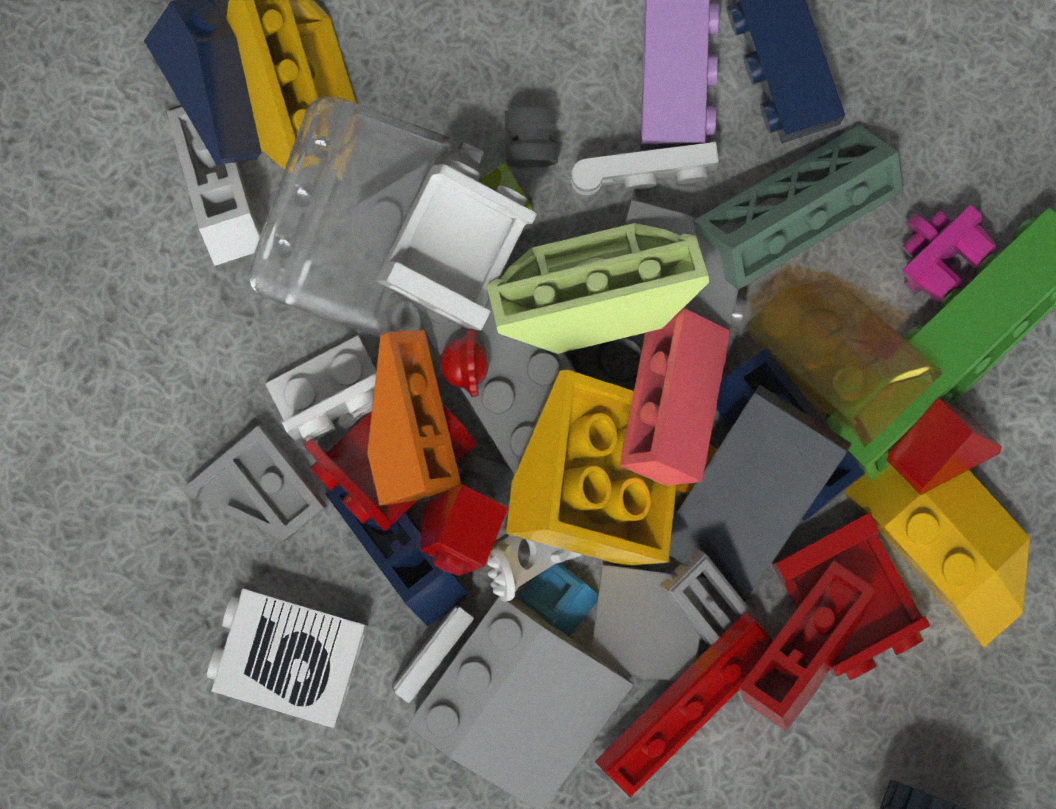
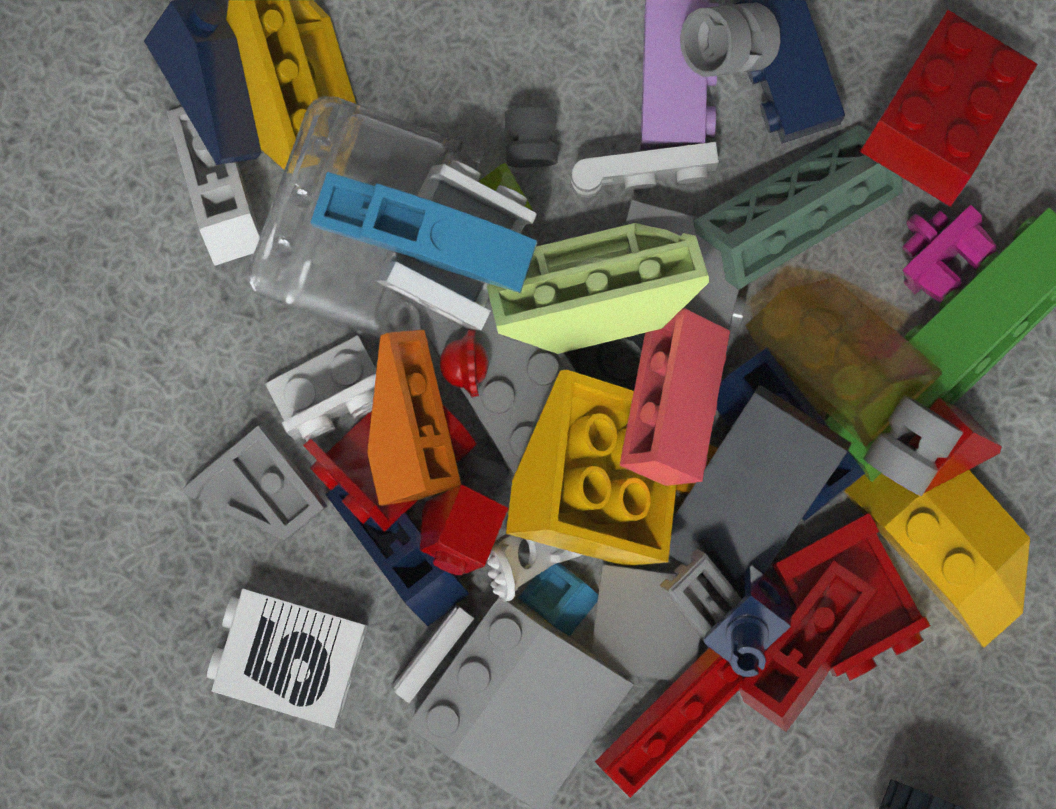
(424, 231): none -> dark azure slope
(730, 39): none -> light grey wheel
(751, 625): none -> dark blue bracket
(902, 461): none -> light grey wheel
(949, 108): none -> red brick

